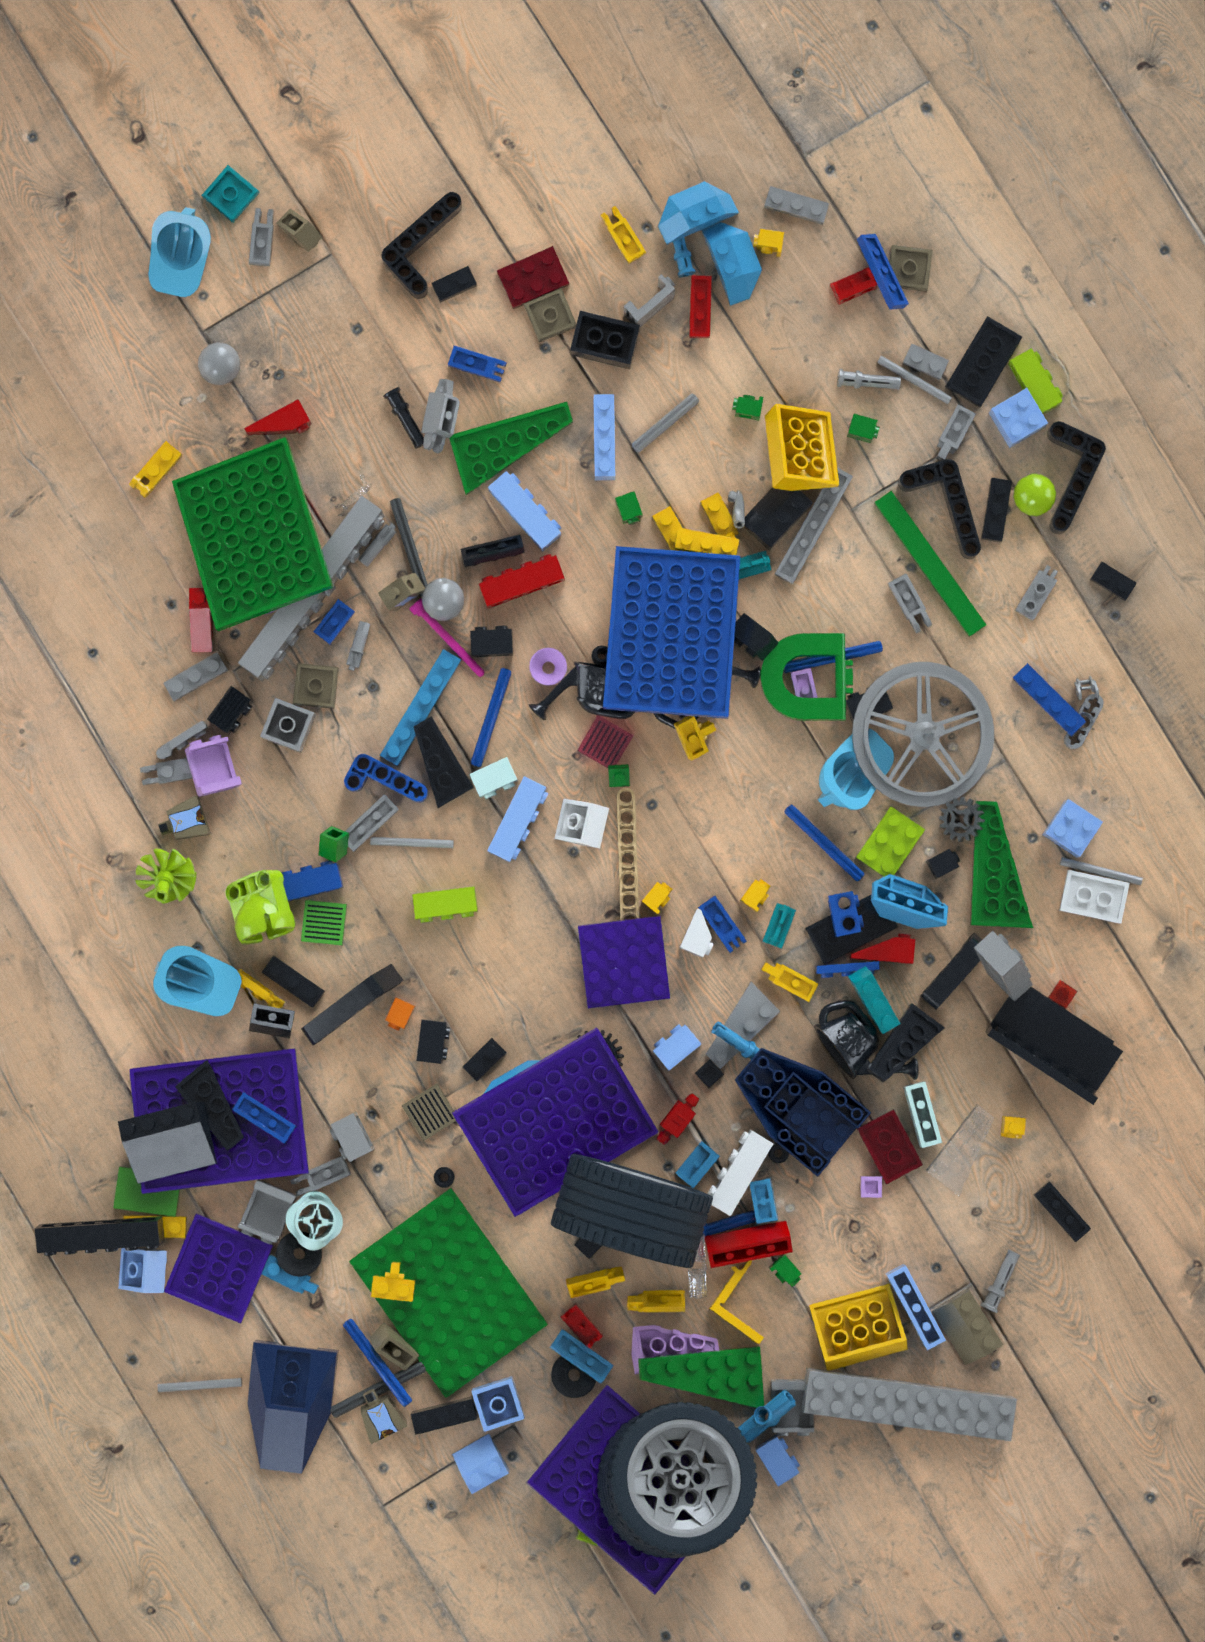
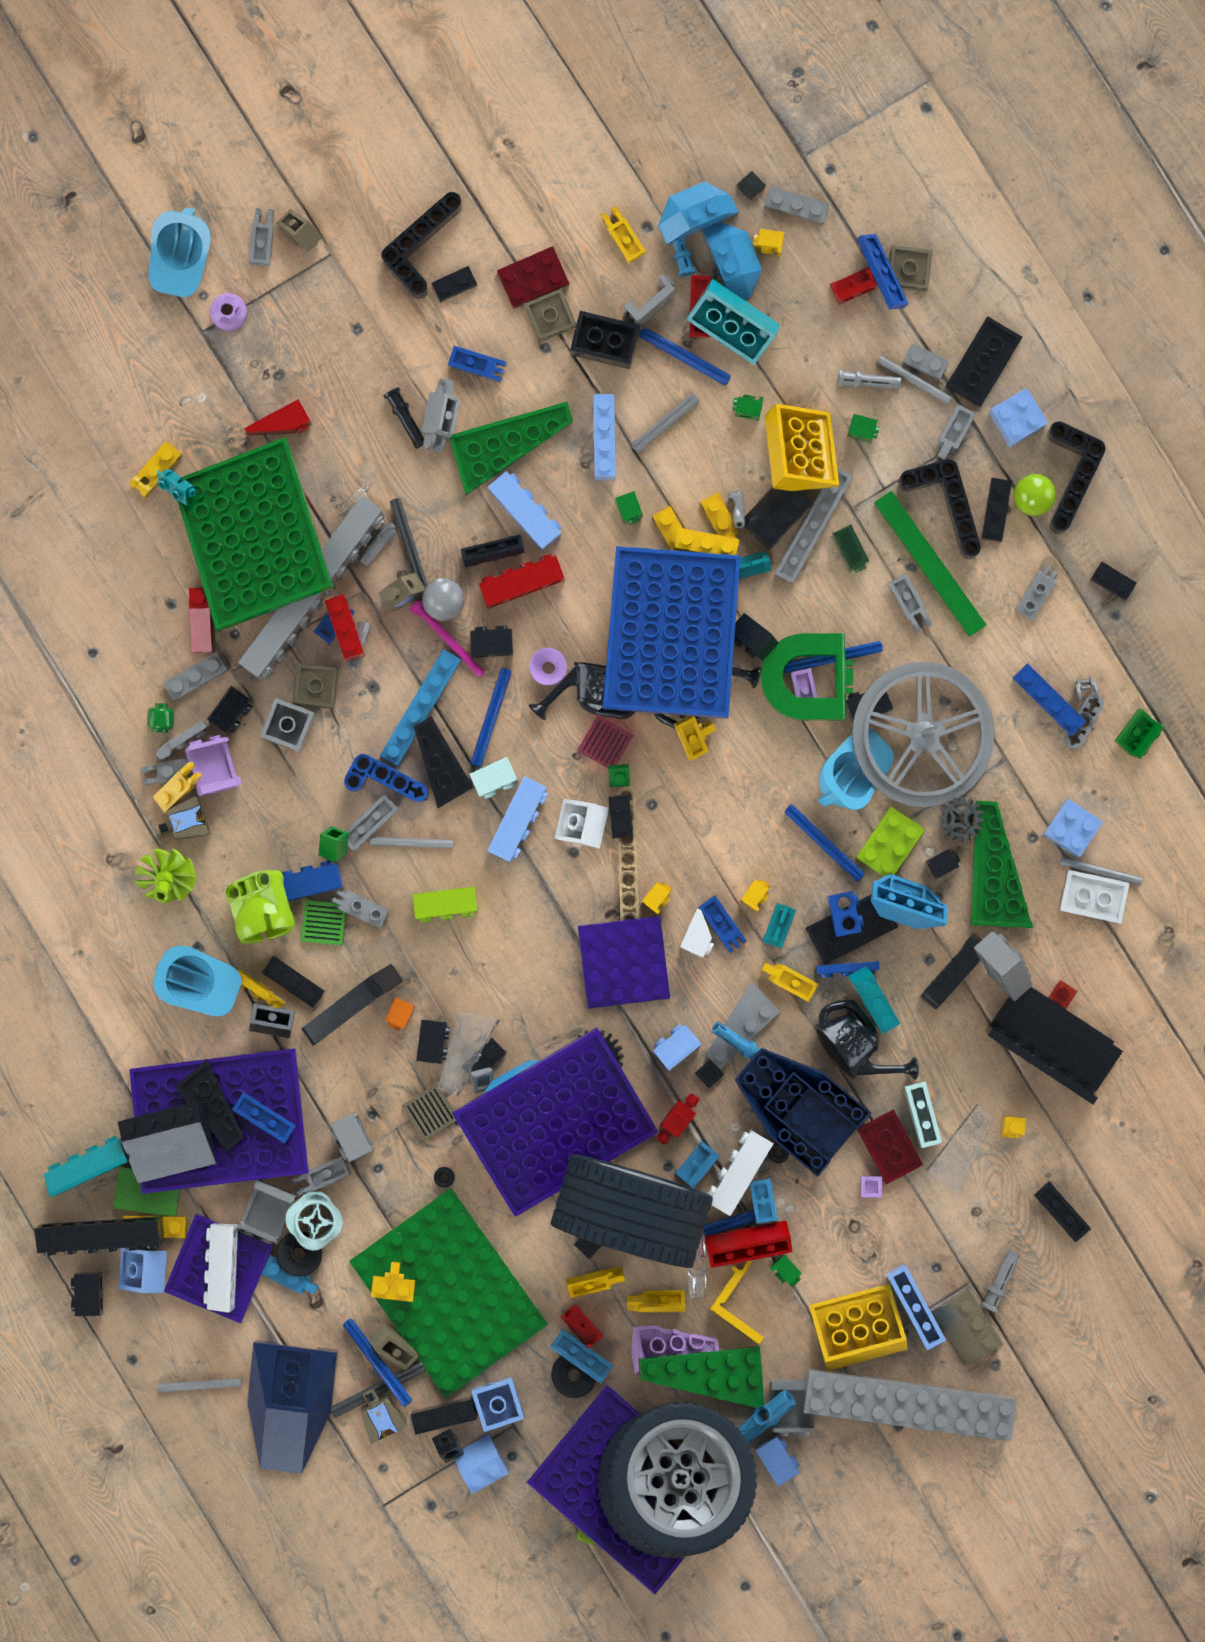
(86, 1167): none -> teal slope
(87, 1294): none -> black brick
(160, 718): none -> green head
(170, 482): none -> teal hinge
(177, 787): none -> yellow hinge
(219, 363): light grey piece -> none
(222, 1267): none -> white slope
(230, 193): teal tile -> none
(232, 321): none -> lavender piece
(345, 628): none -> red brick
(361, 908): none -> light grey hinge
(448, 1446): none -> black brick
(467, 1042): none -> clear wing
(481, 1079): none -> light grey tile
(599, 650): black plate -> none
(620, 816): none -> black plate
(684, 356): none -> blue axle
(733, 322): none -> teal slope
(751, 185): none -> pearl dark grey tile
(850, 549): none -> clear green brick
(894, 950): red slope -> none
(904, 1042): black wing -> none
(1031, 375): lime brick -> none
(1139, 734): none -> green bracket

